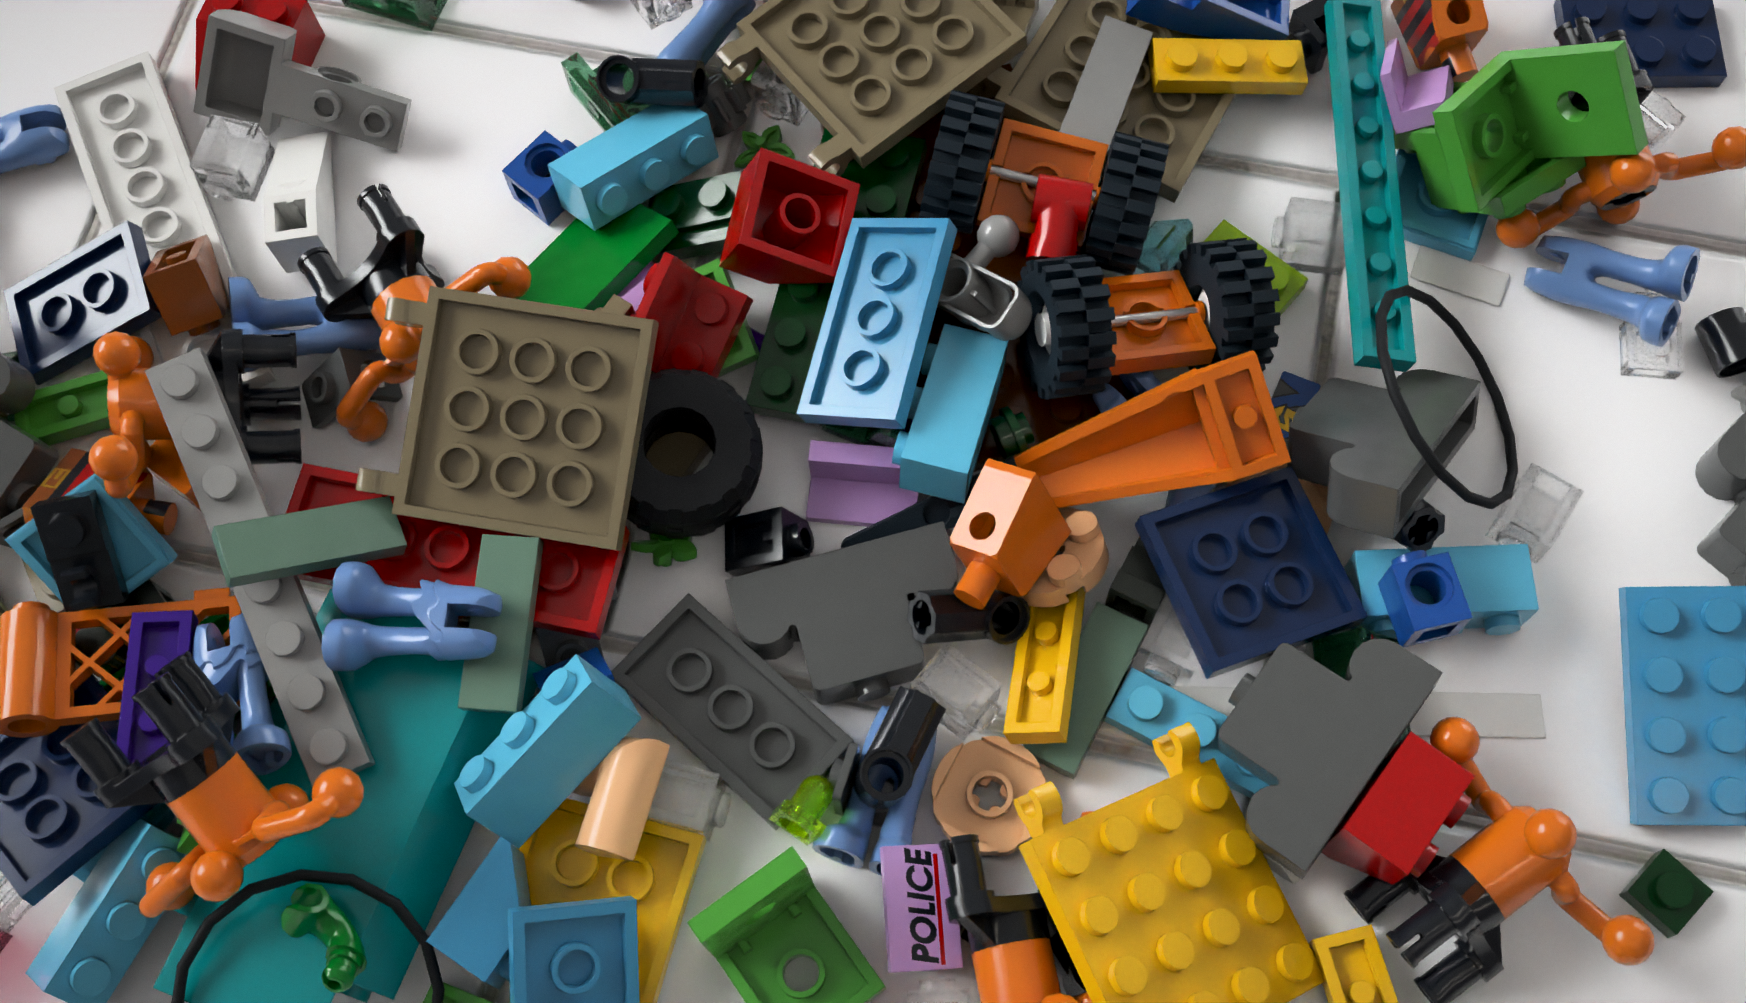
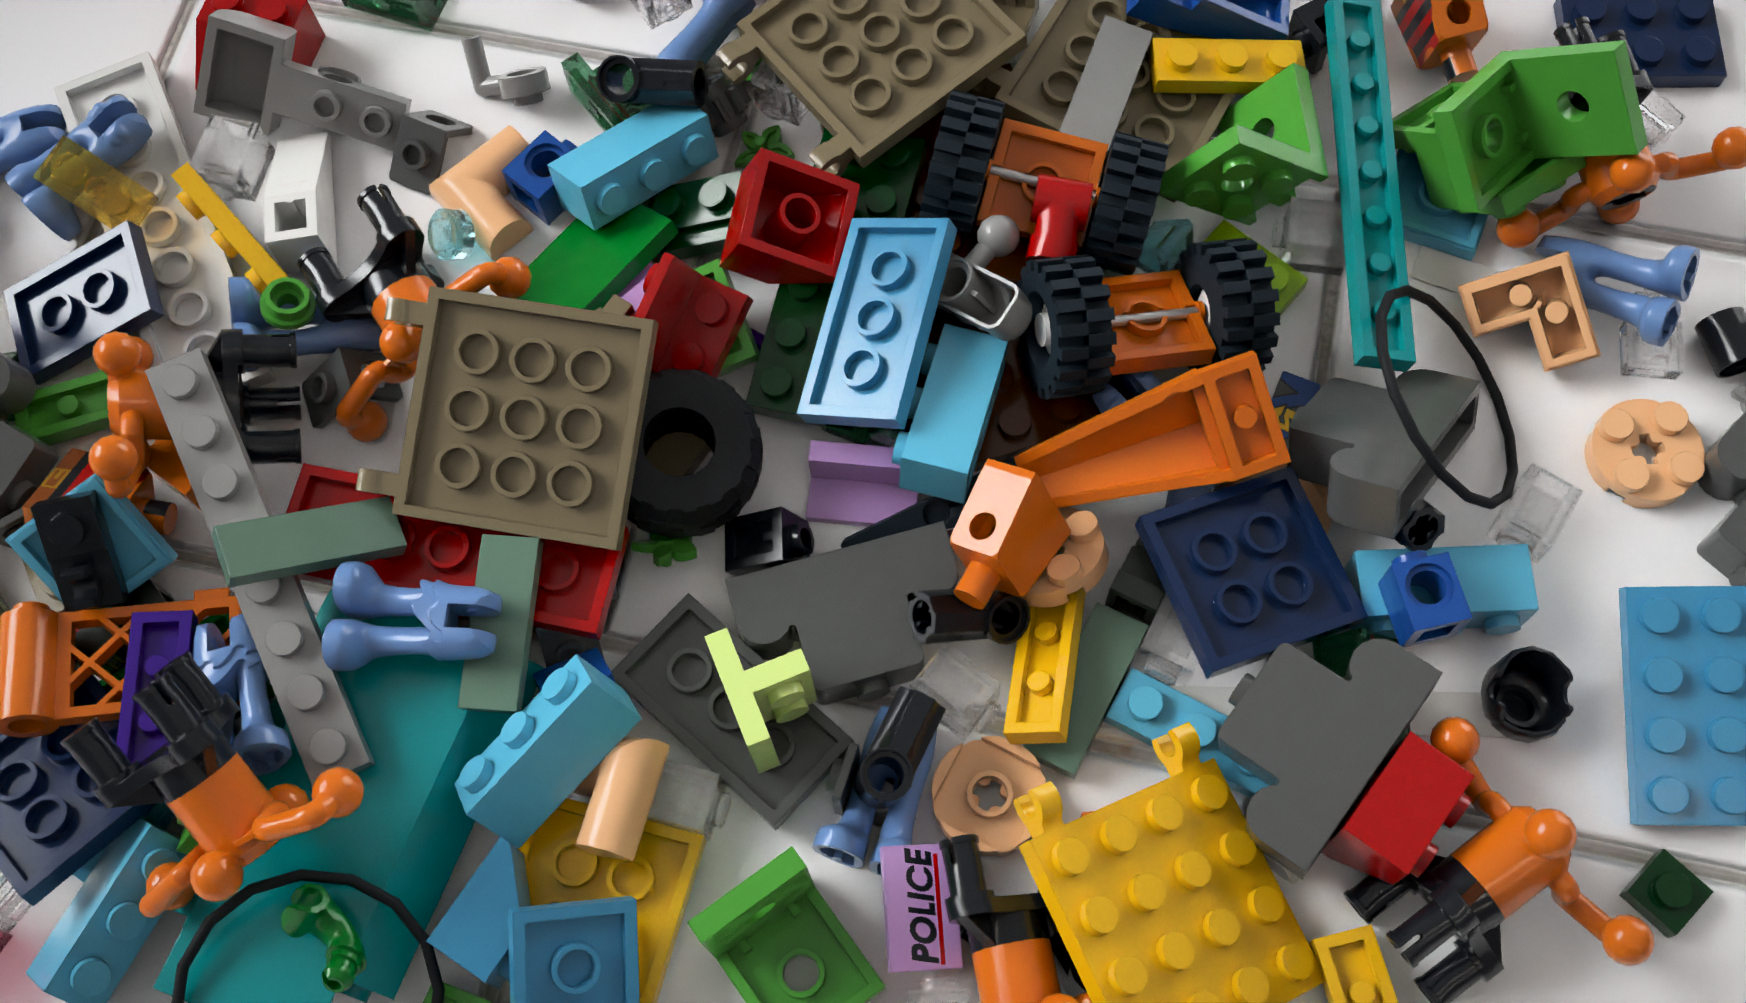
(94, 185): none -> clear yellow plate
(109, 132): none -> medium blue piece
(188, 287): dark orange slope -> none
(230, 232): none -> yellow plate
(287, 291): none -> bright green plate
(422, 147): none -> dark grey bracket
(451, 234): none -> clear light blue tile
(481, 189): none -> light nougat brick
(521, 85): none -> light grey plate
(765, 692): none -> yellowish green bracket
(805, 809): clear neon green piece -> none
(1011, 432): dark green plate -> none
(1245, 166): none -> bright green bracket
(1414, 96): lavender panel -> none
(1527, 694): none -> black hair
(1543, 294): none -> light nougat brick
(1664, 429): none -> light nougat plate

